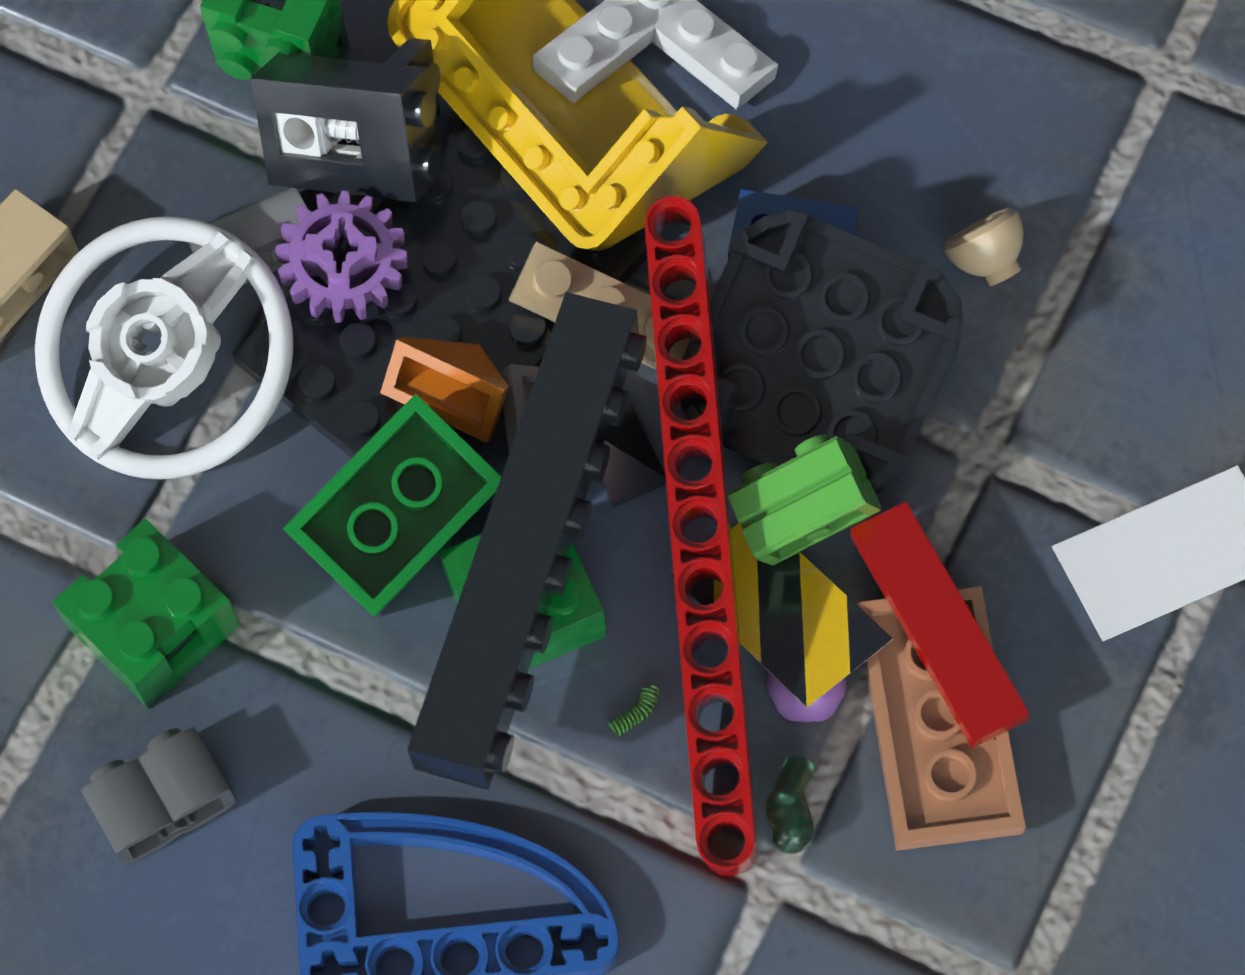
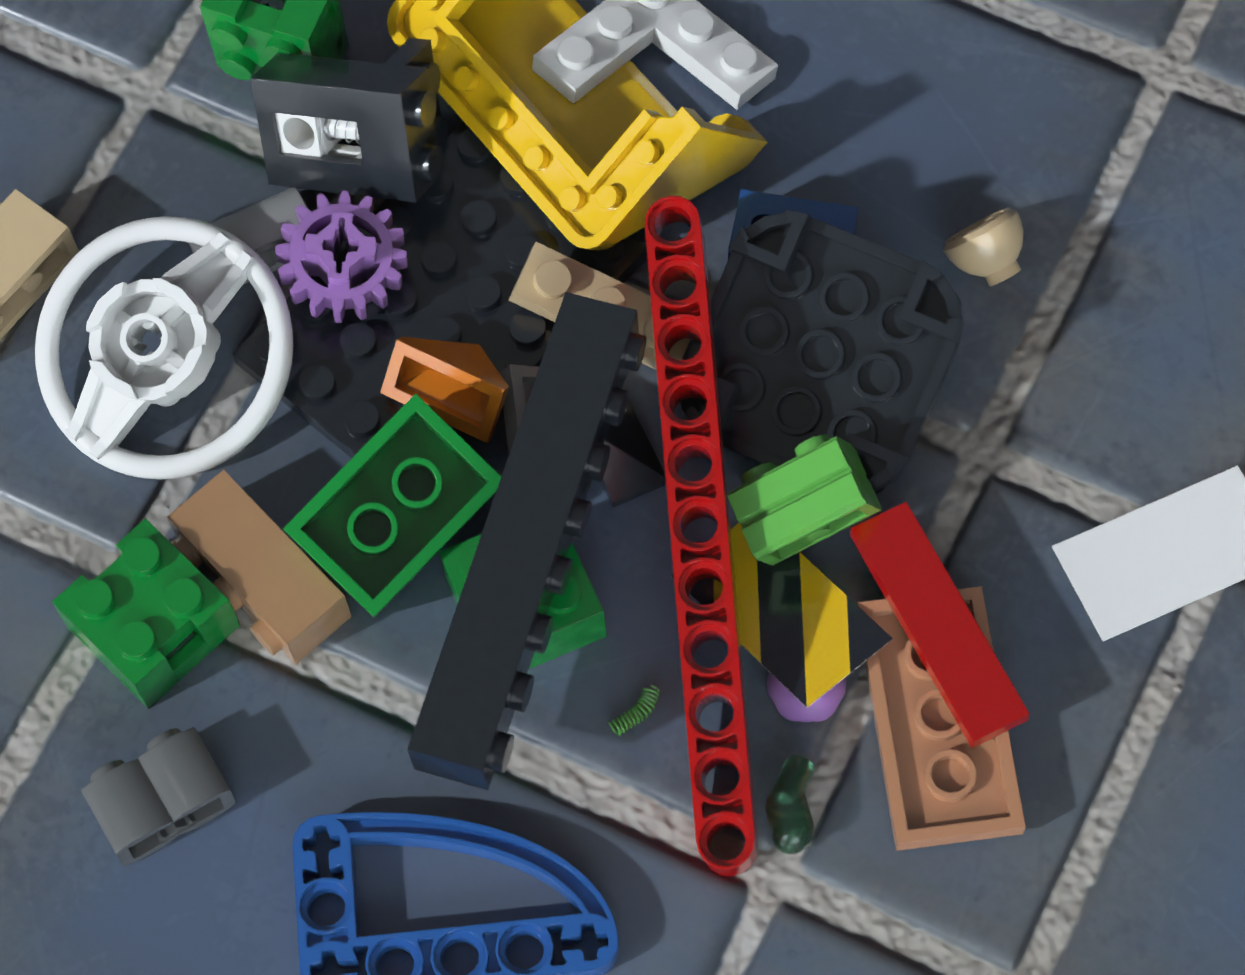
(258, 568): none -> medium nougat brick

